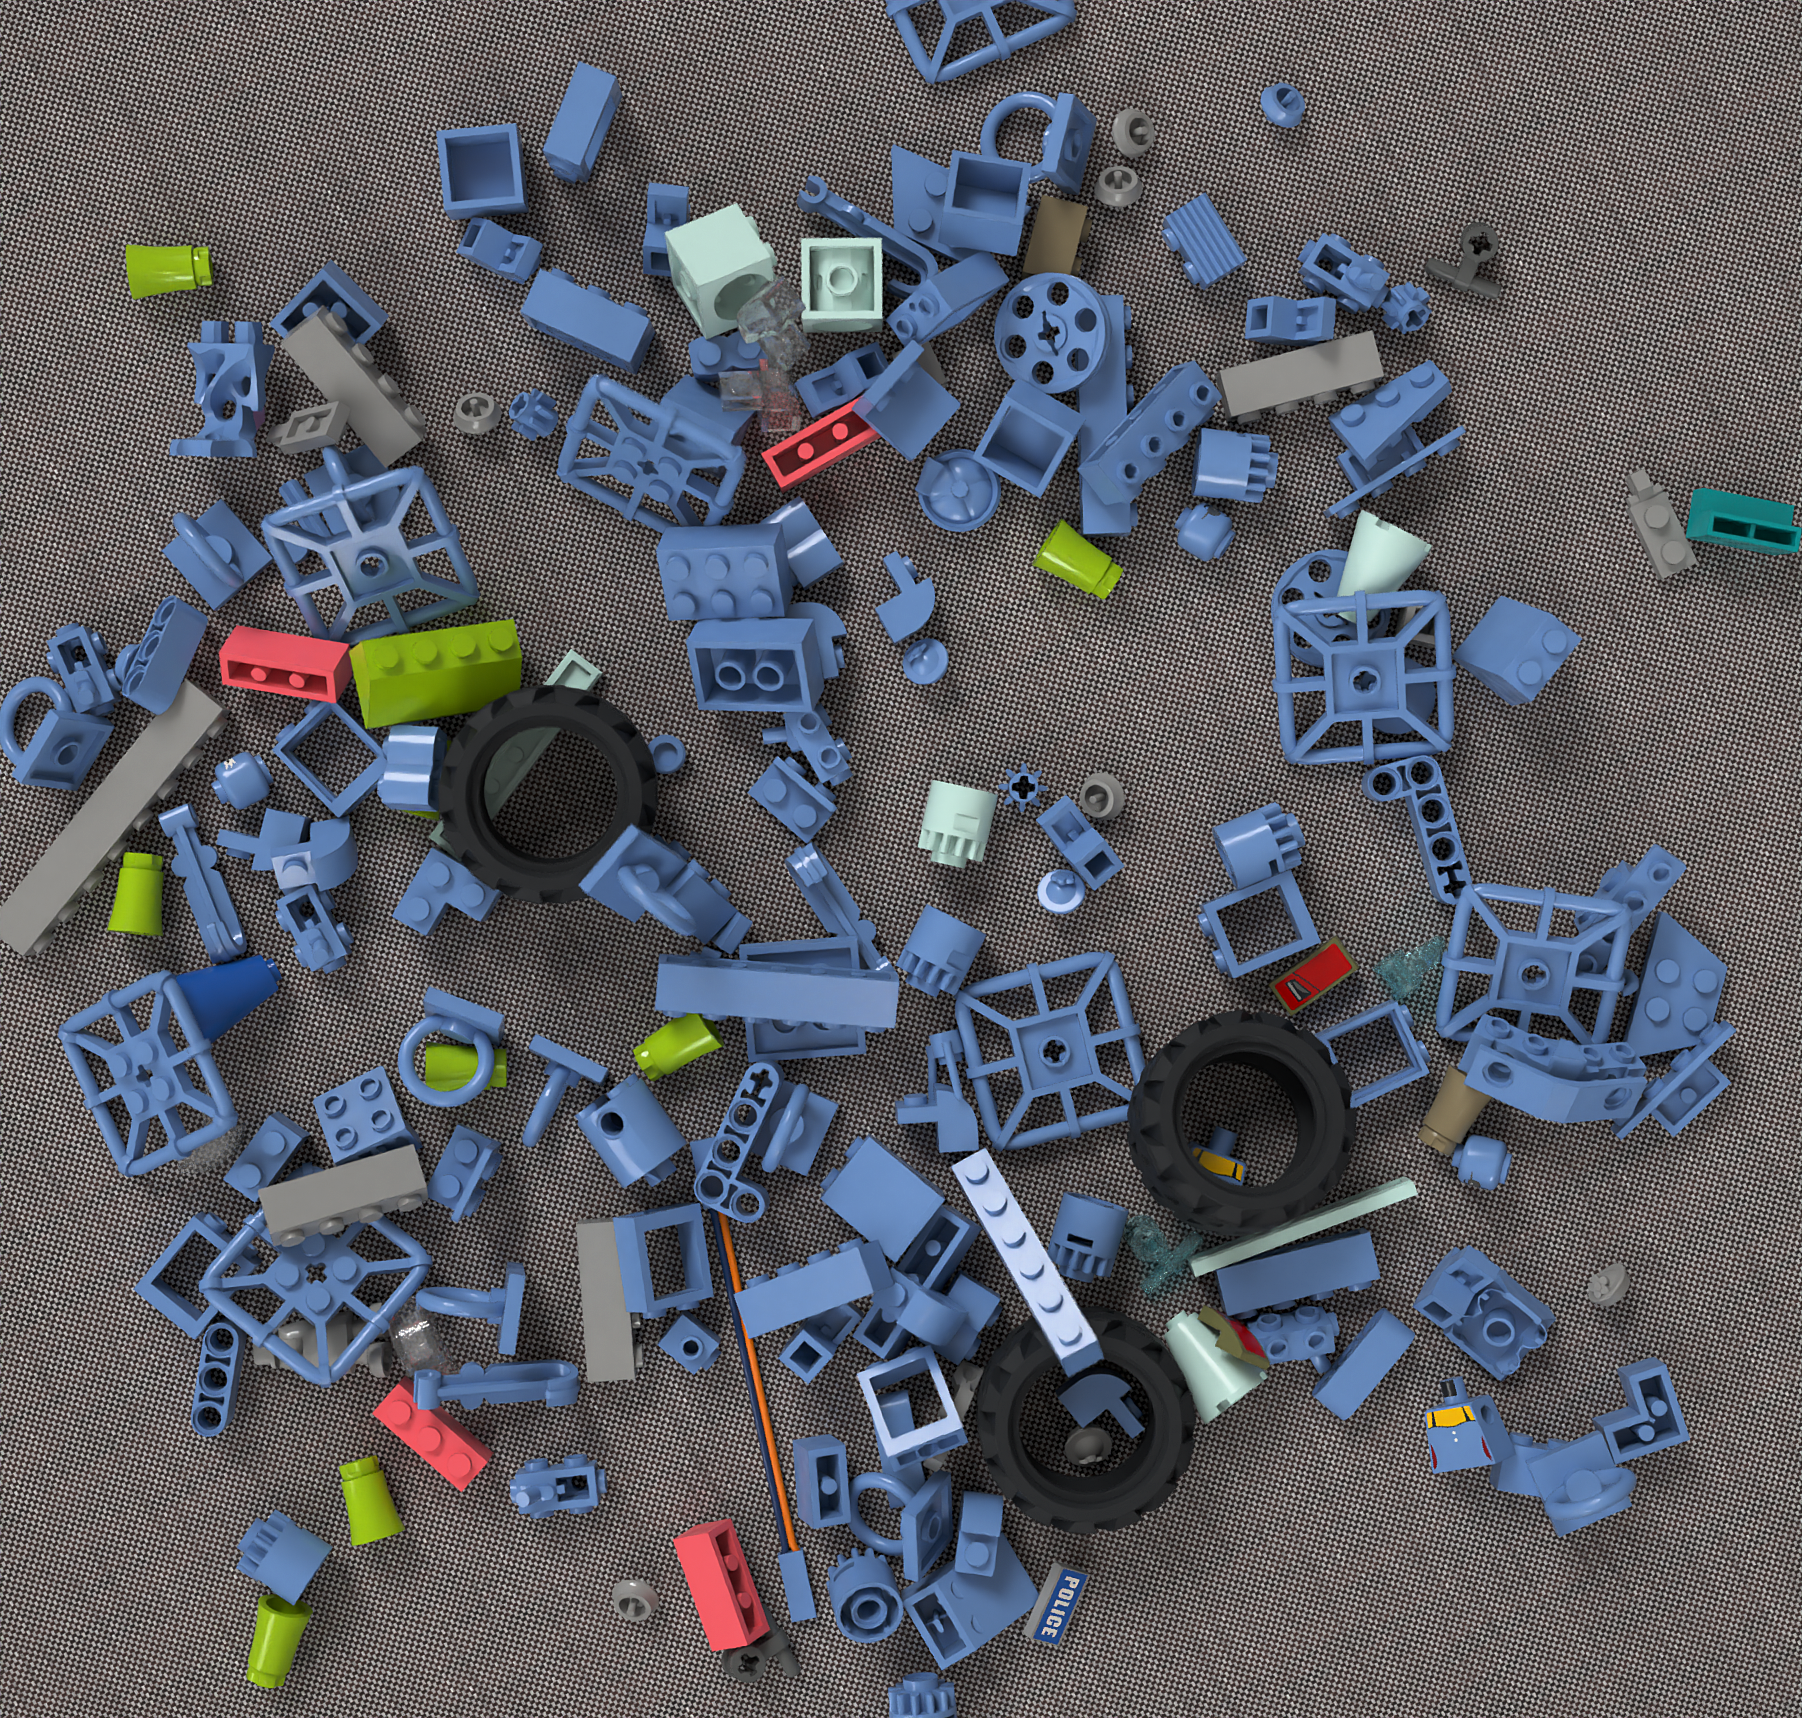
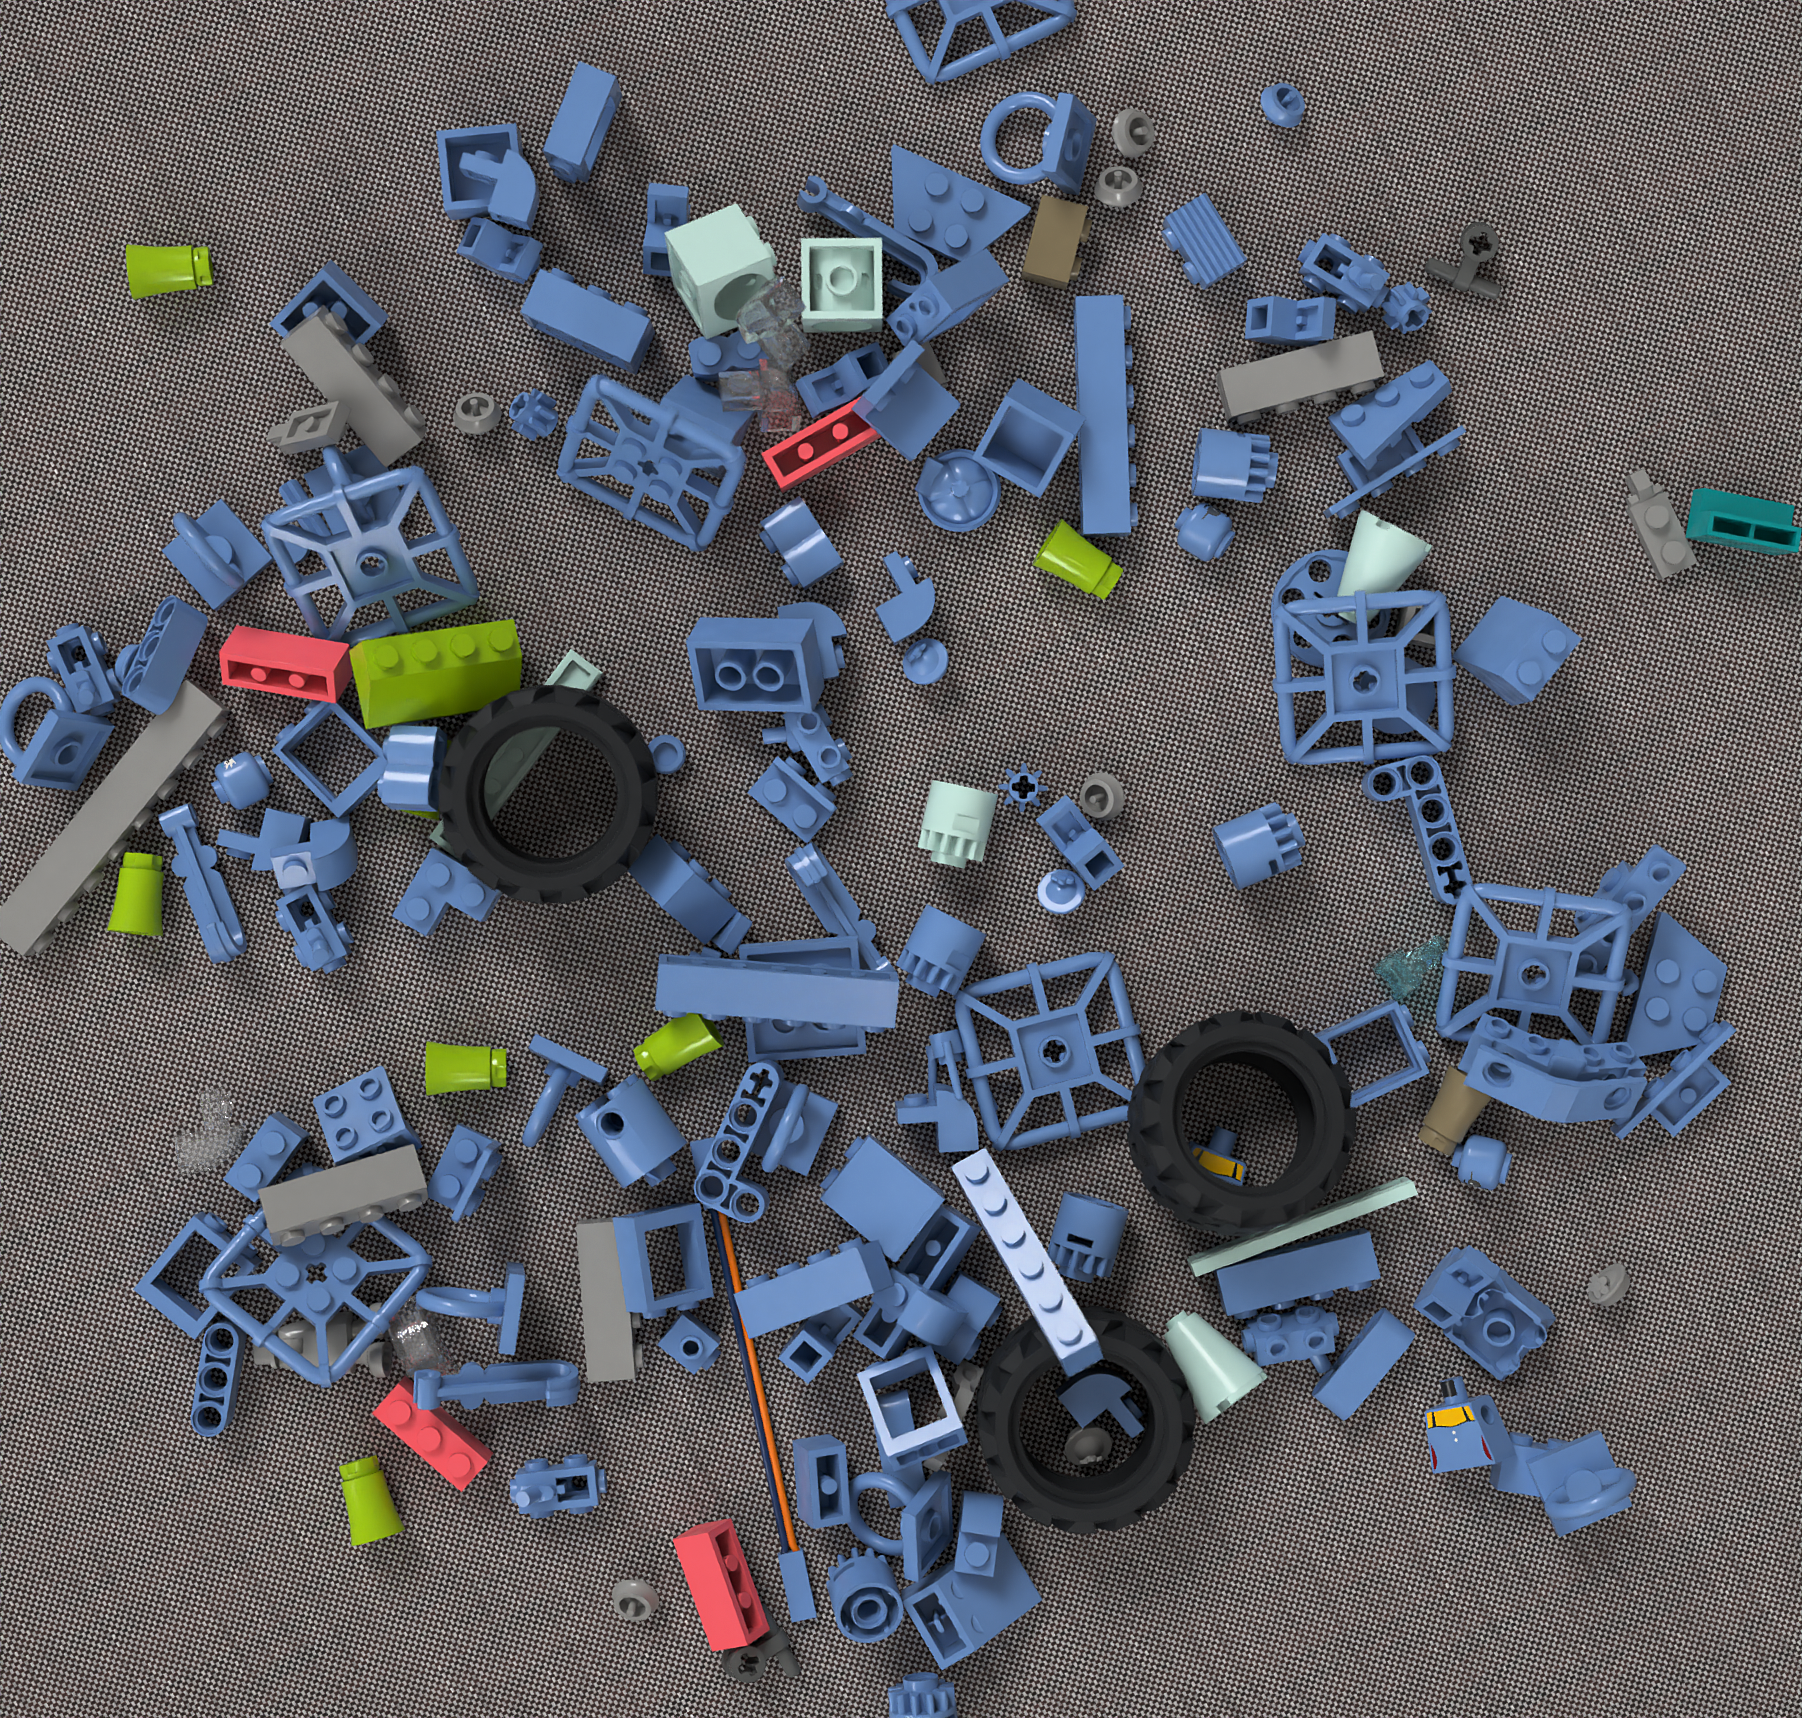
(128, 1064): medium blue plate -> none
(228, 992): blue cone -> none
(238, 378): medium blue hips -> none
(276, 1639): lime plant -> none
(282, 1555): medium blue gear -> none
(463, 1023): medium blue tile -> none
(516, 188): none -> medium blue brick
(635, 879): medium blue tile -> none
(725, 571): medium blue brick -> none
(984, 203): medium blue piece -> none
(1056, 1603): tile -> none
(1071, 335): medium blue wedge -> none
(1150, 434): medium blue brick -> none
(1156, 1250): clear light blue piece -> none
(1235, 1337): olive slope -> none
(1295, 909): medium blue window -> none
(1313, 975): slope -> none
(1652, 1417): medium blue brick -> none

